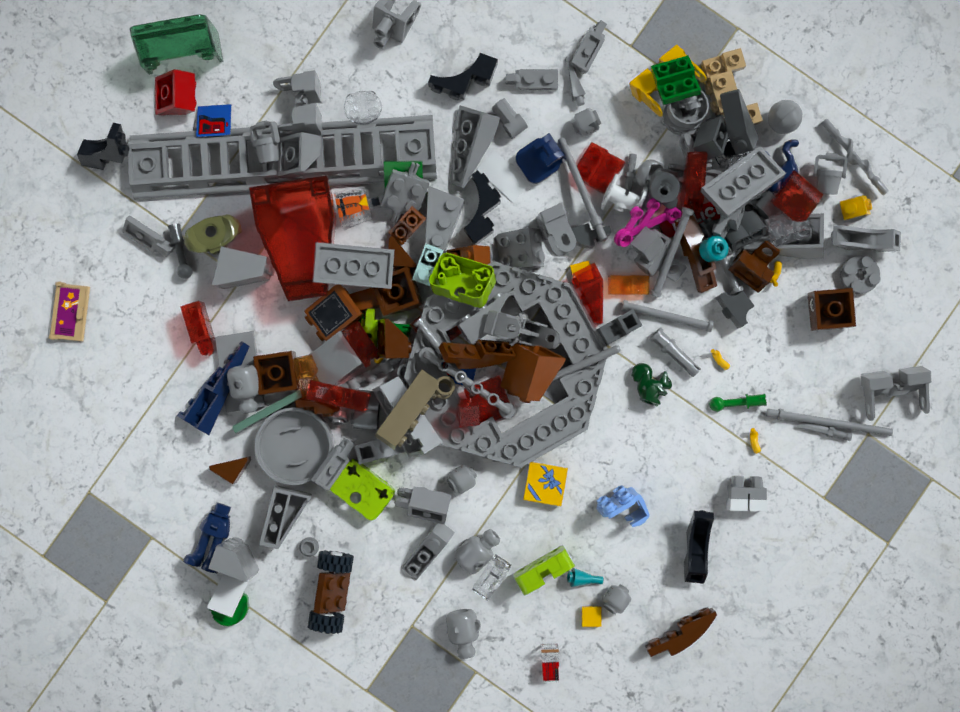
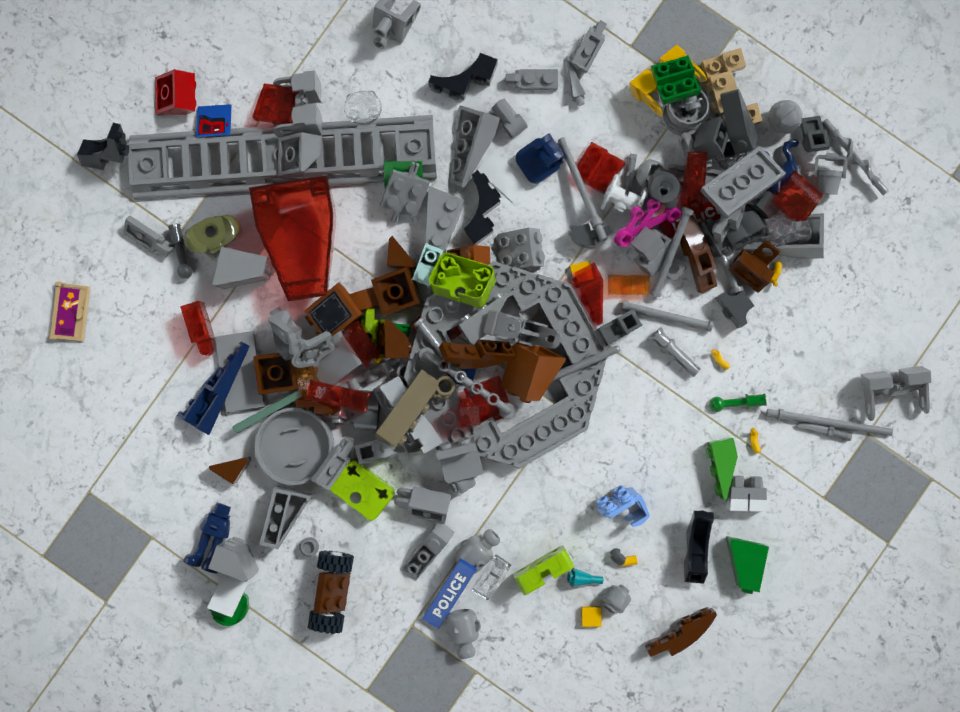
(175, 39): clear green windscreen -> none
(244, 386): light grey piece -> none
(266, 148): light grey piece -> none
(275, 105): none -> clear red slope
(291, 346): none -> light grey hips
(353, 265): light grey plate -> none
(355, 207): torso -> none
(407, 225): dark orange slope -> none
(449, 593): none -> blue tile
(459, 459): none -> light grey bracket
(545, 483): yellow tile -> none
(550, 662): leg -> none
(556, 229): light grey piece -> none
(586, 122): light grey head -> none
(621, 560): none -> arm
(649, 388): dark green animal -> none
(713, 249): teal head -> none
(723, 459): none -> bright green slope
(748, 563): none -> green slope
(814, 136): none -> dark grey brick
(831, 309): reddish brown brick -> none
(855, 207): yellow bracket -> none
(861, 239): light grey arch -> none
(870, 278): light grey plate -> none

